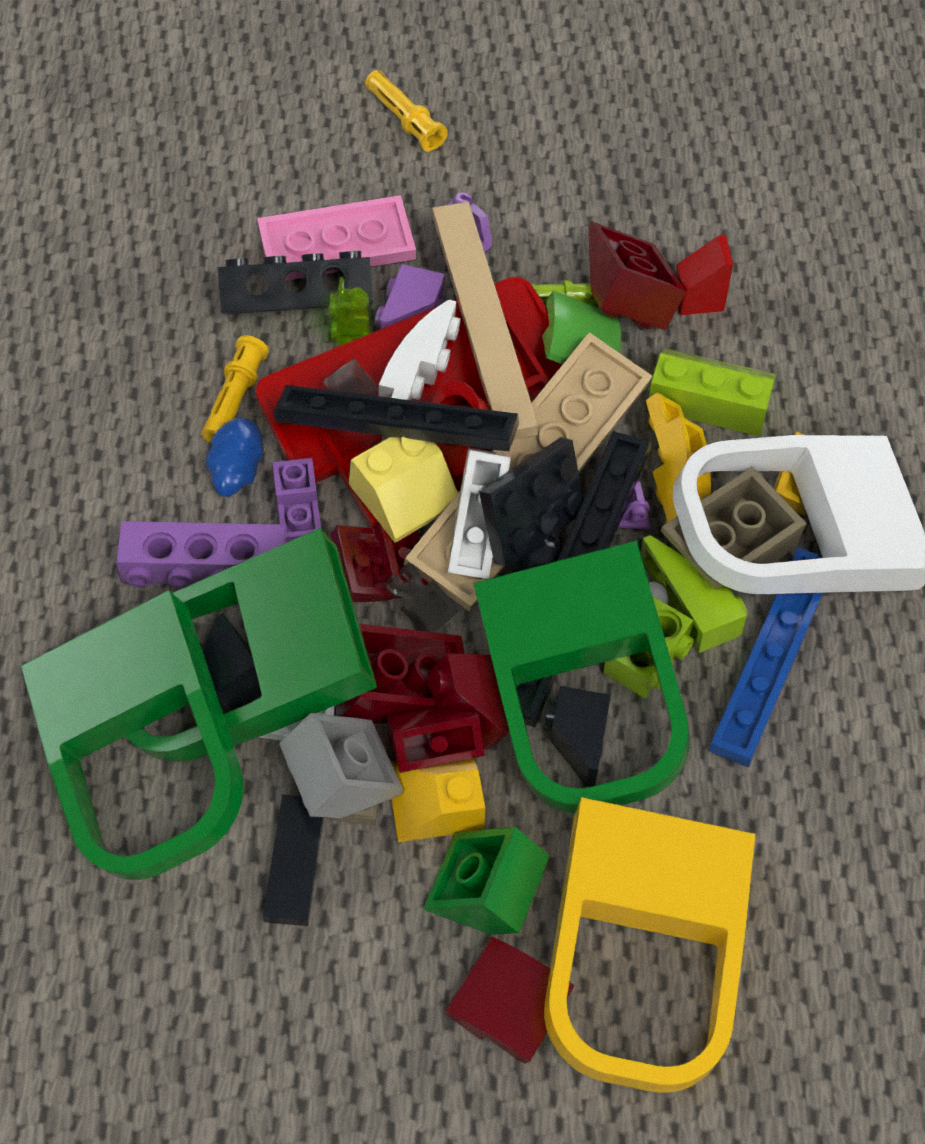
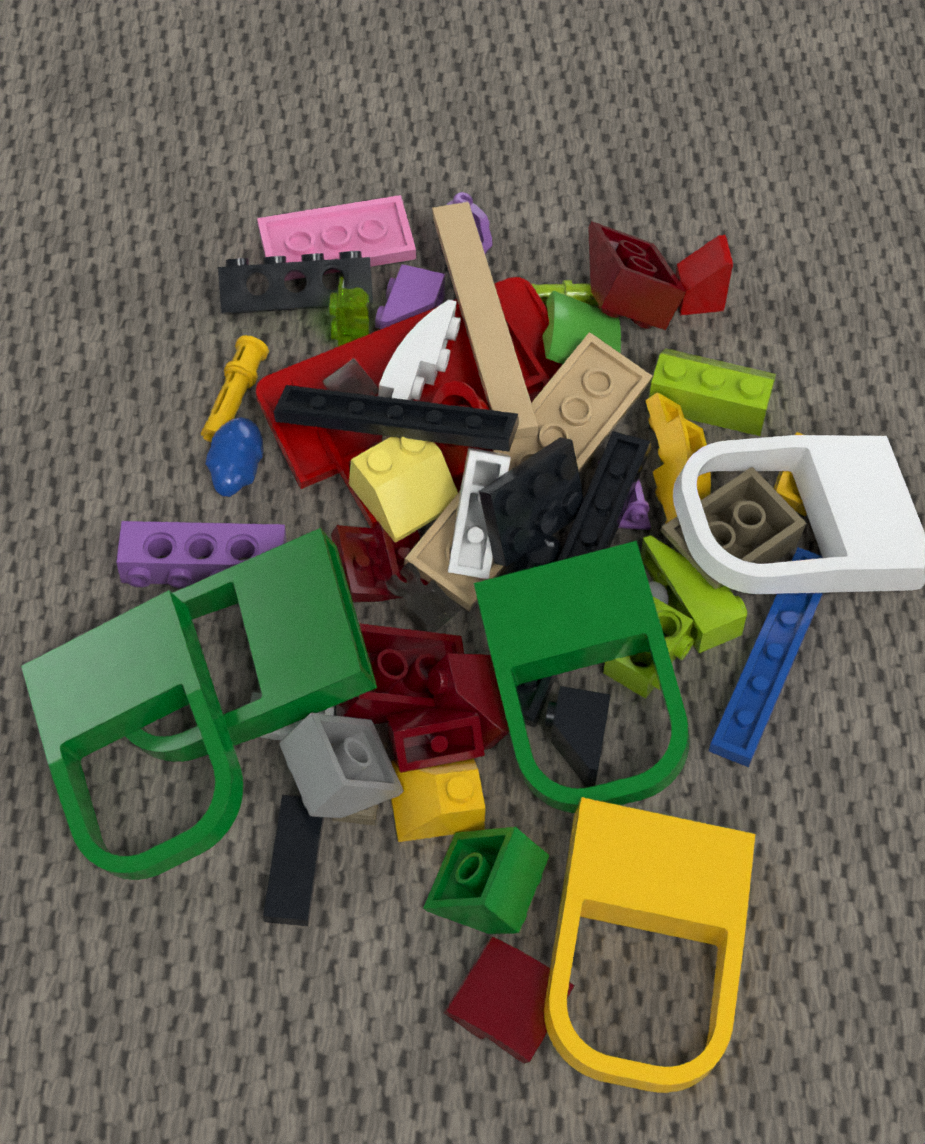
(231, 666): black slope -> none
(296, 497): medium lavender slope -> none
(414, 118): yellow pin -> none

